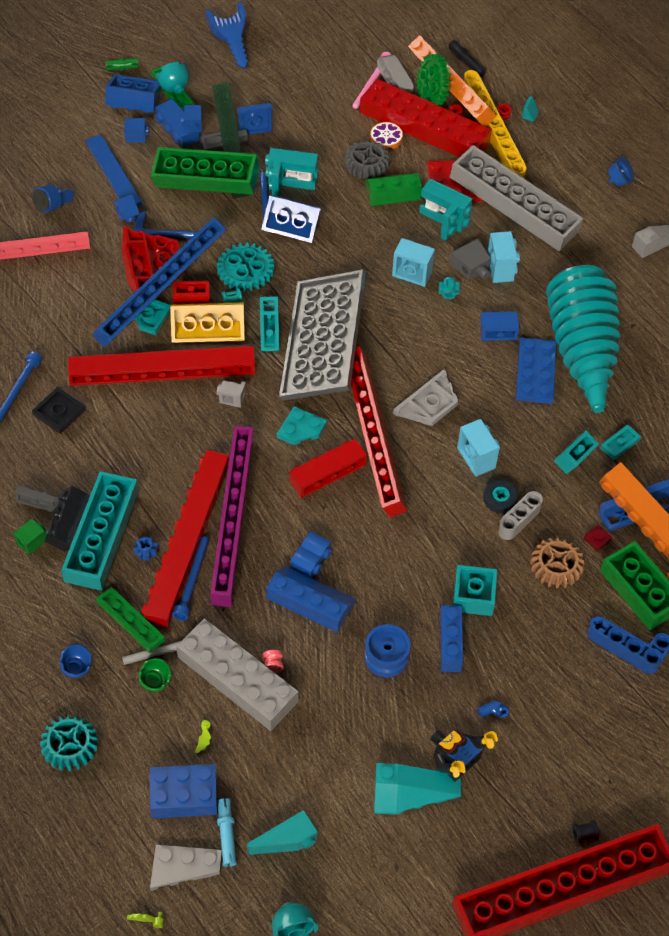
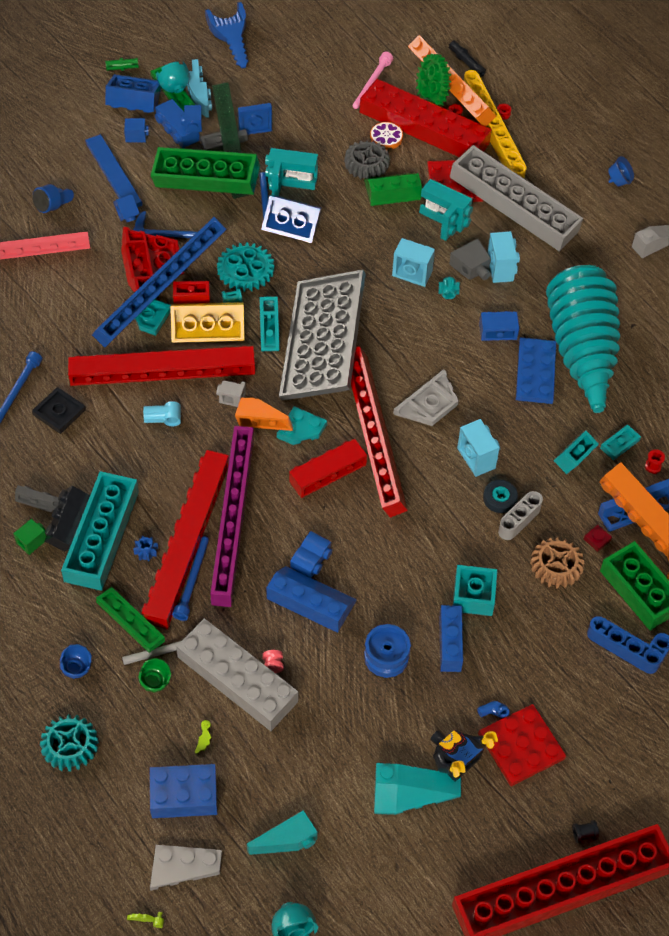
(168, 414): none -> medium azure piece
(198, 89): none -> medium azure slope
(226, 831): medium azure pin -> none
(258, 414): none -> orange slope
(394, 73): light grey beam -> none
(523, 745): none -> red plate
(530, 110): teal slope -> none
(654, 462): none -> red bush

